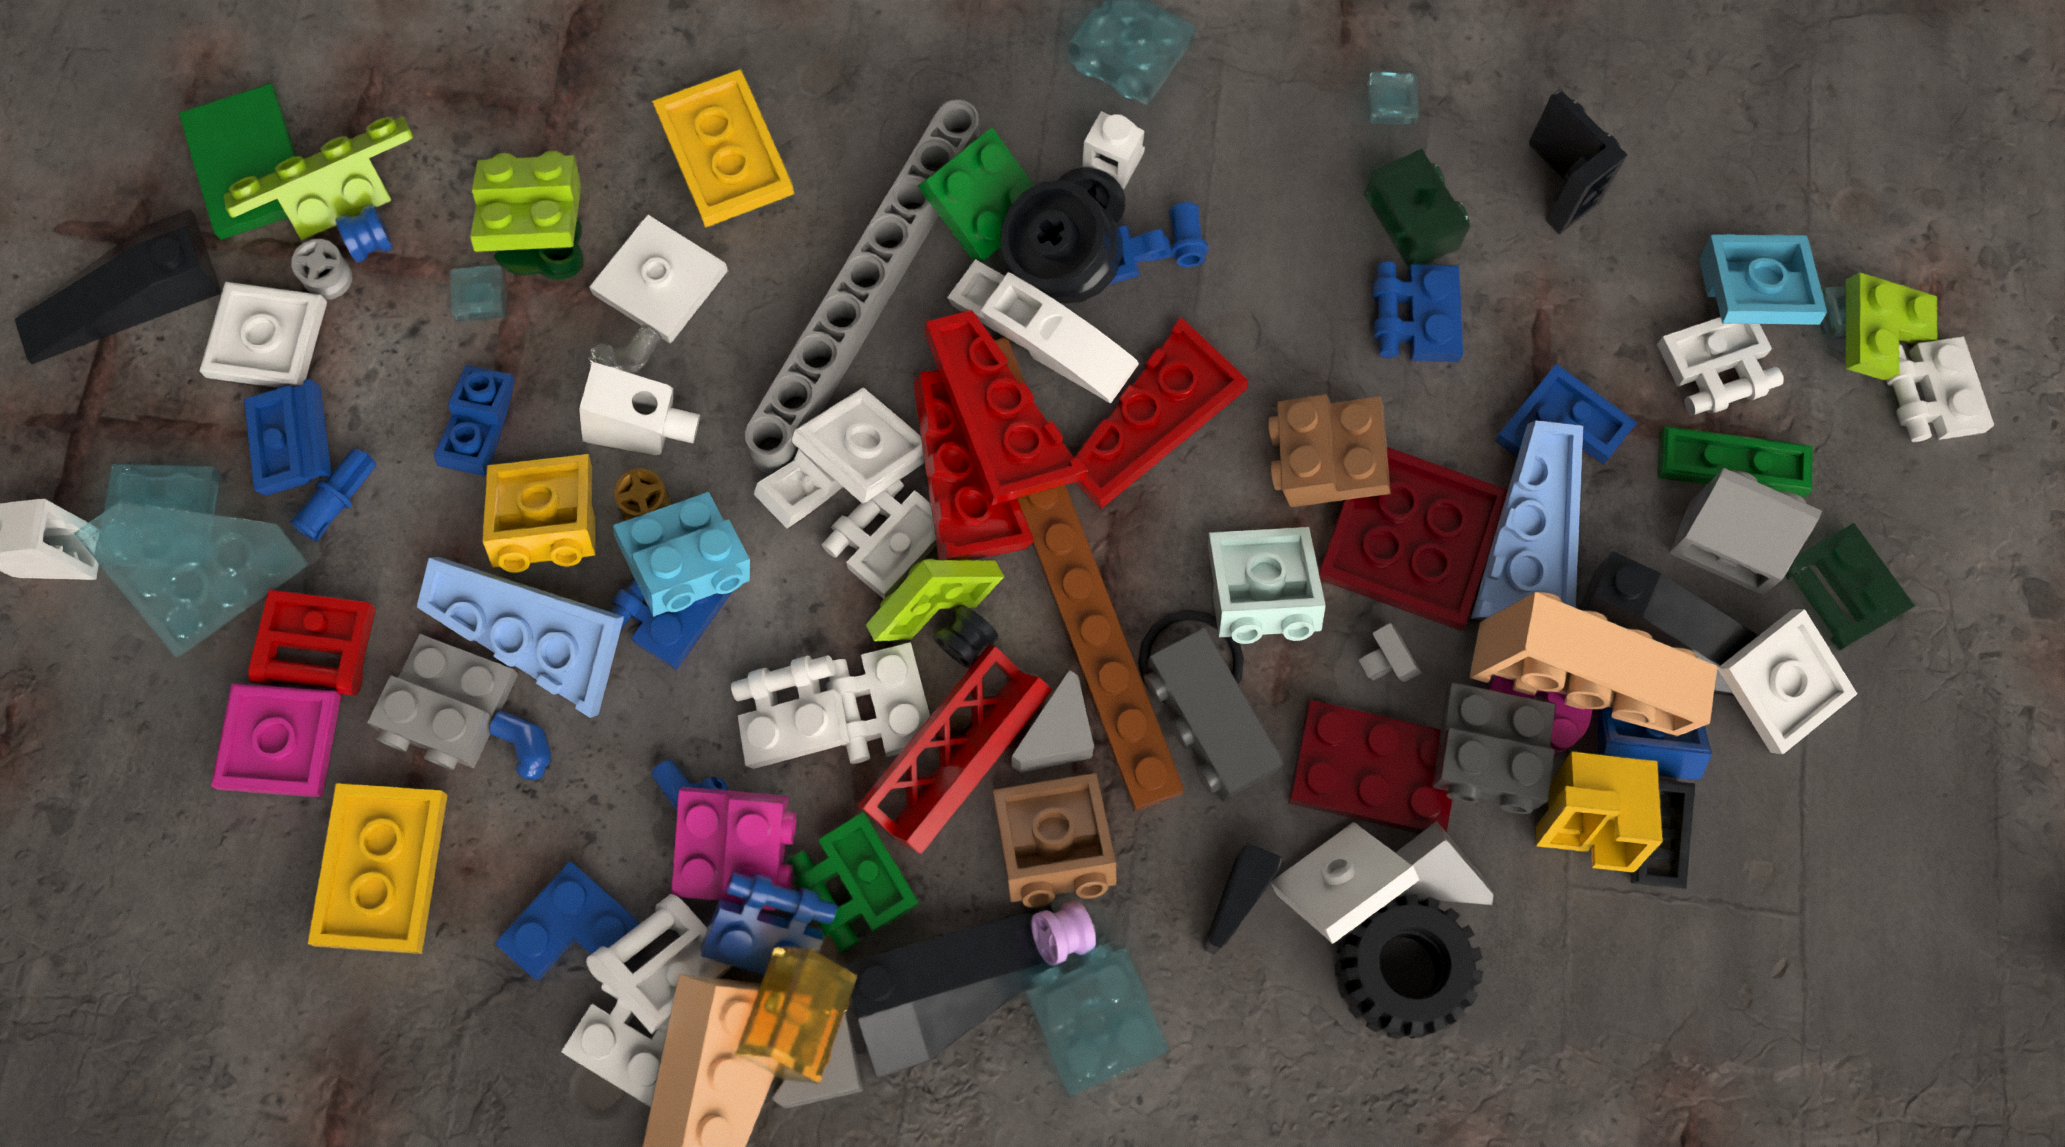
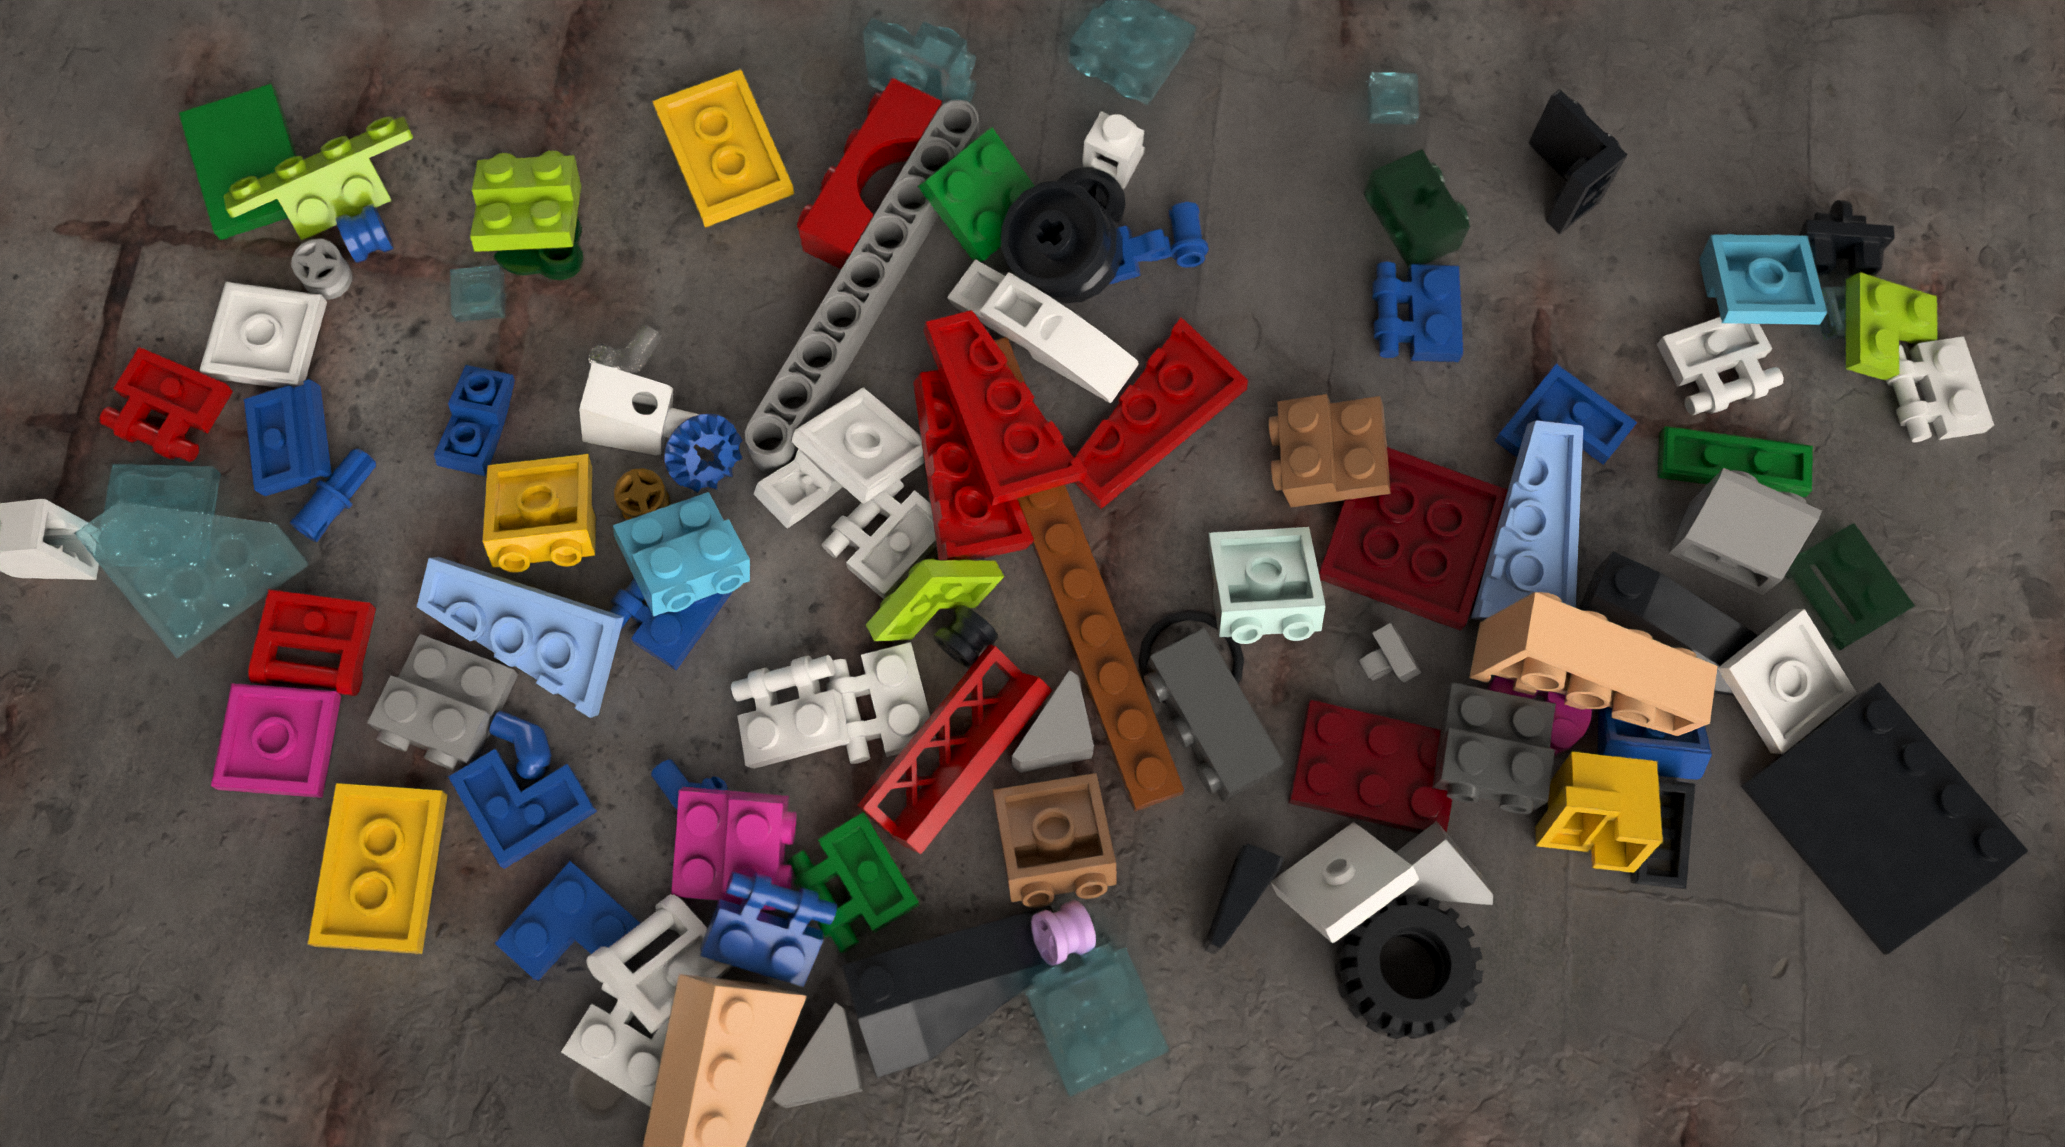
(135, 282): black wedge -> none
(169, 389): none -> red plate
(515, 819): none -> blue plate
(659, 278): white plate -> none
(714, 434): none -> blue gear
(796, 1015): clear yellow brick -> none
(887, 137): none -> red arch
(929, 61): none -> clear light blue plate
(1846, 237): none -> black hips
(1884, 819): none -> black slope

